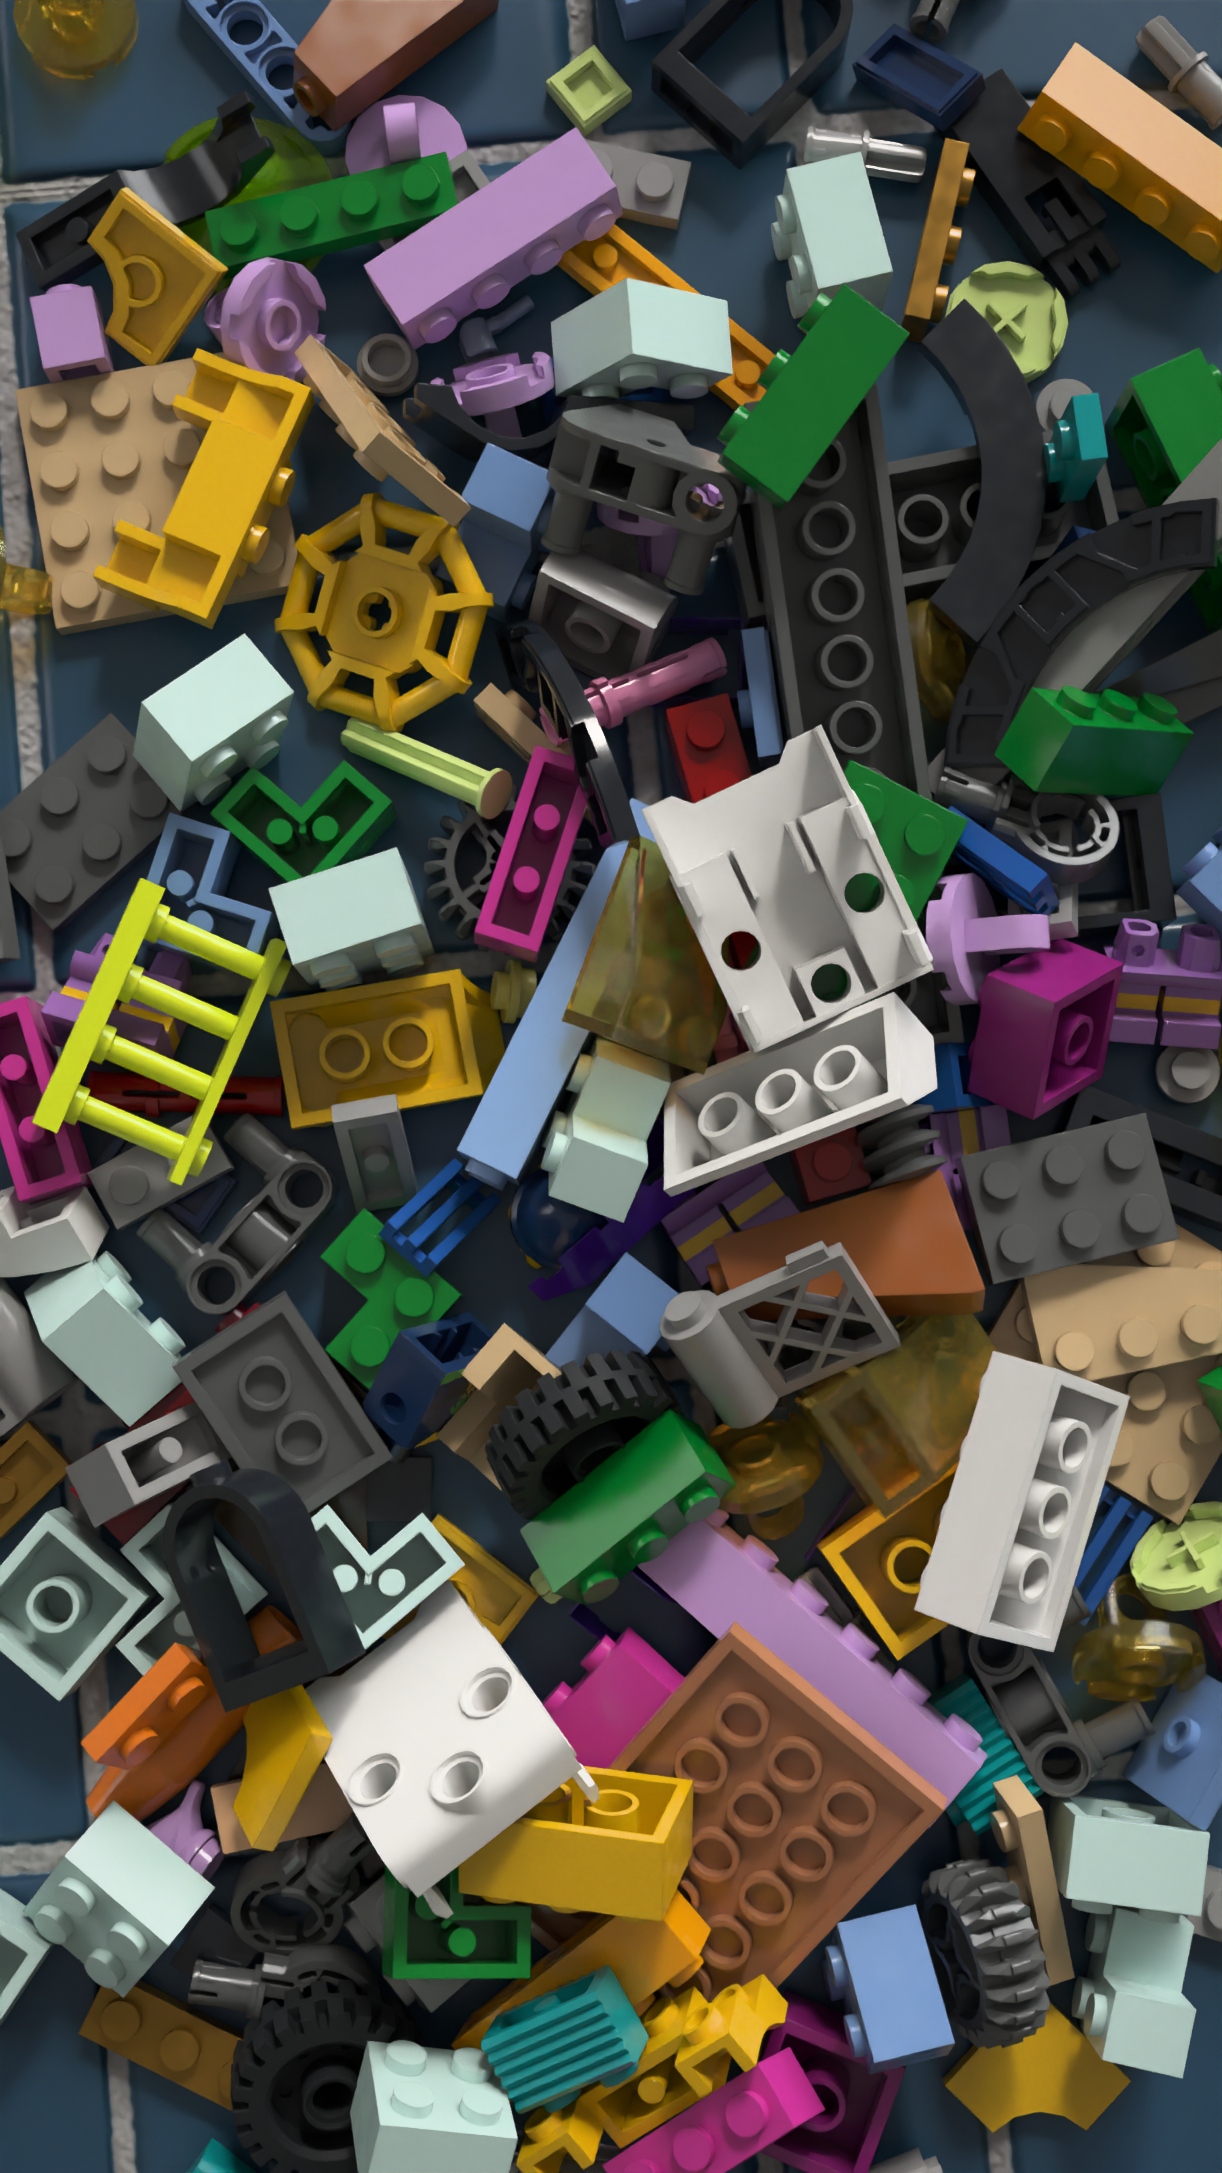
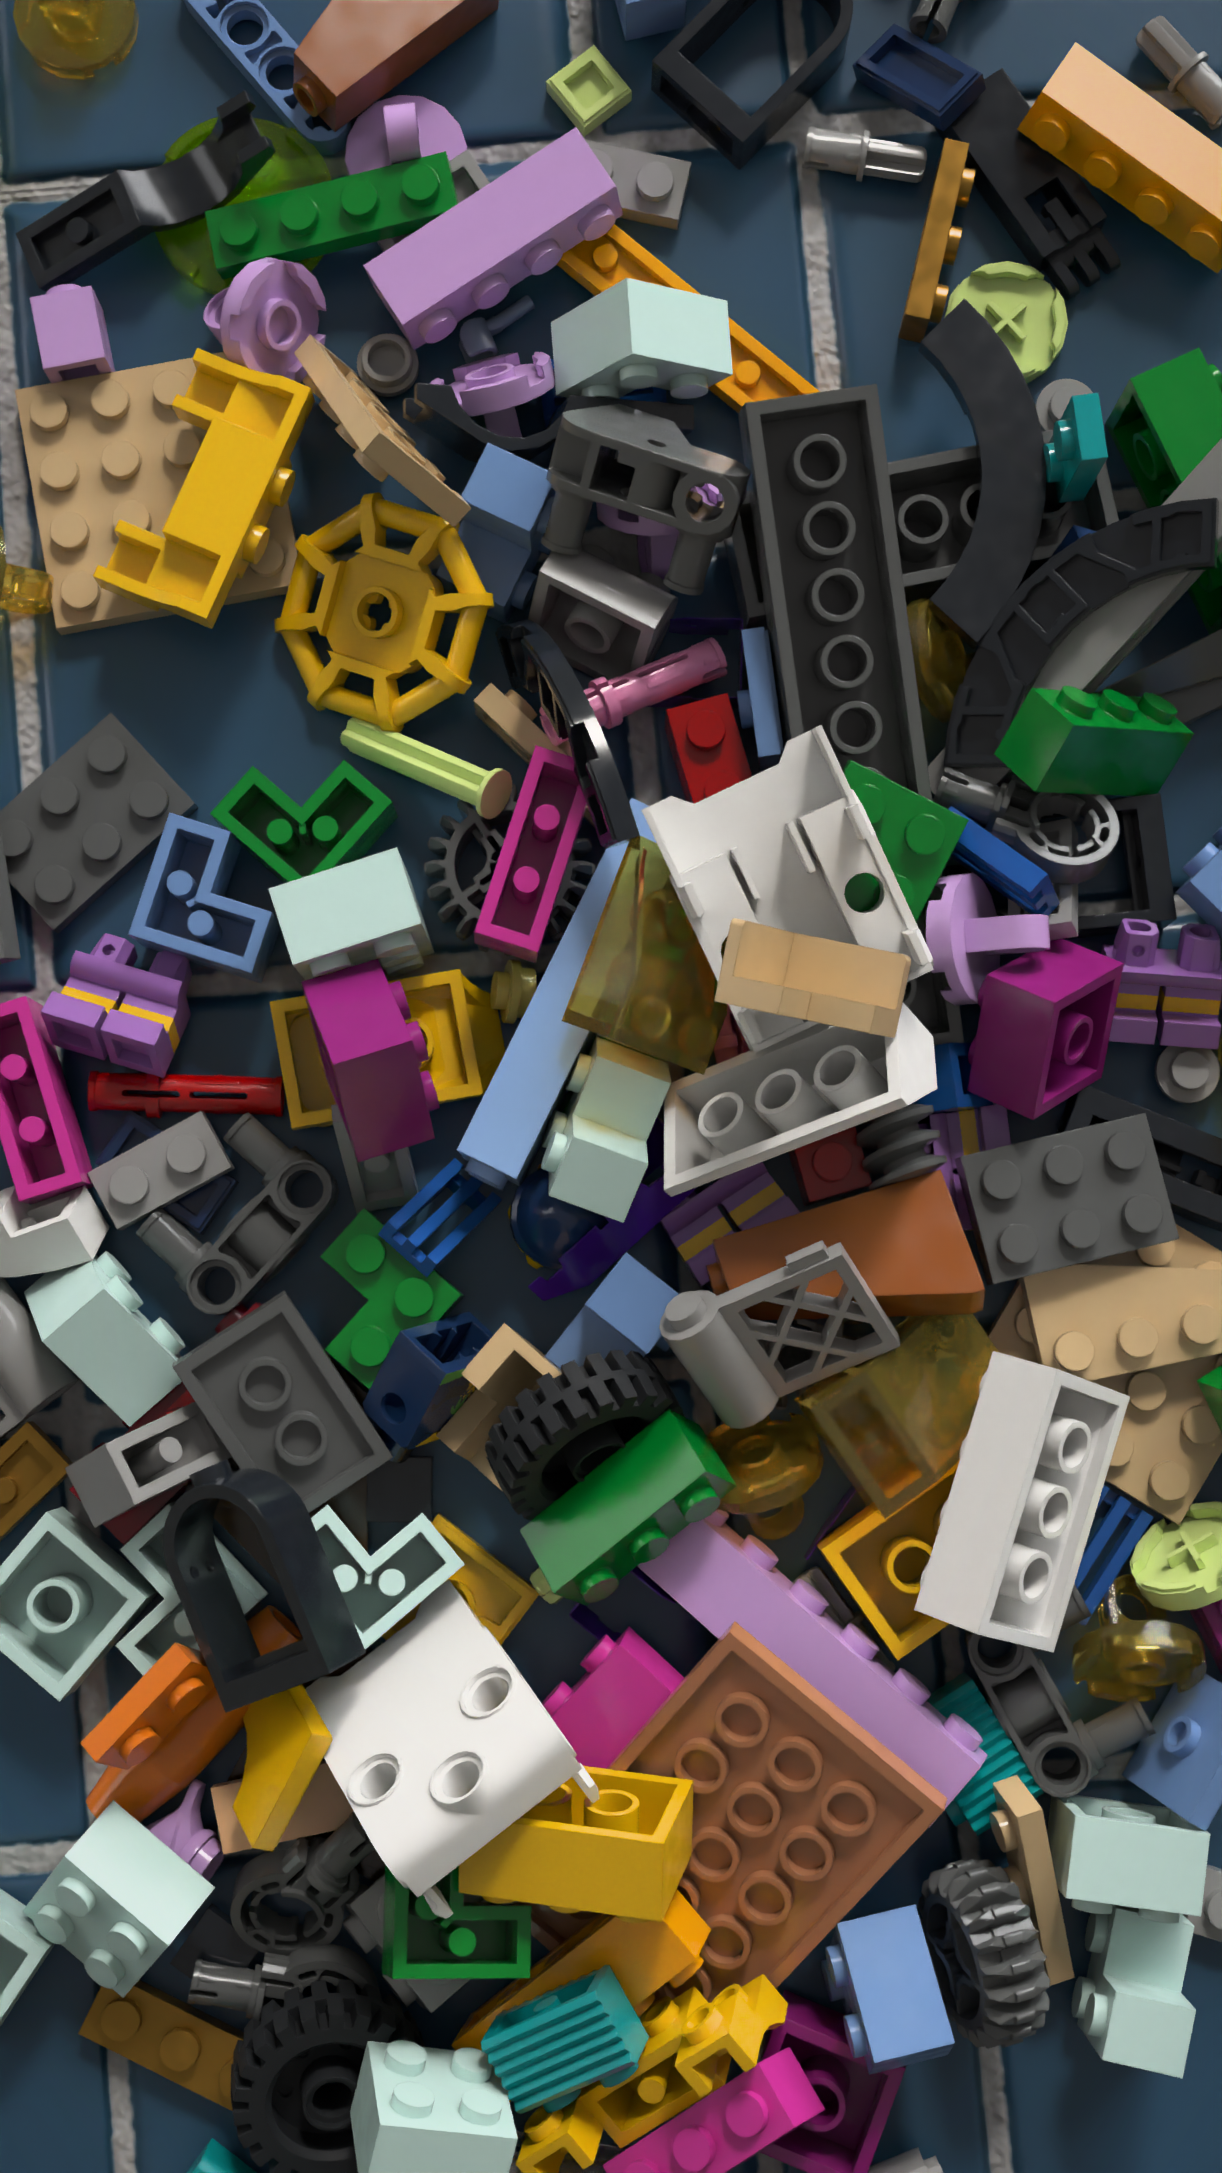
(123, 980): neon yellow fence -> none
(156, 277): yellow tile -> none
(213, 724): light aqua brick -> none
(372, 1058): none -> magenta brick
(809, 394): green brick -> none
(812, 978): none -> tan panel
(830, 233): light aqua brick -> none
(1044, 2073): yellow tile -> none

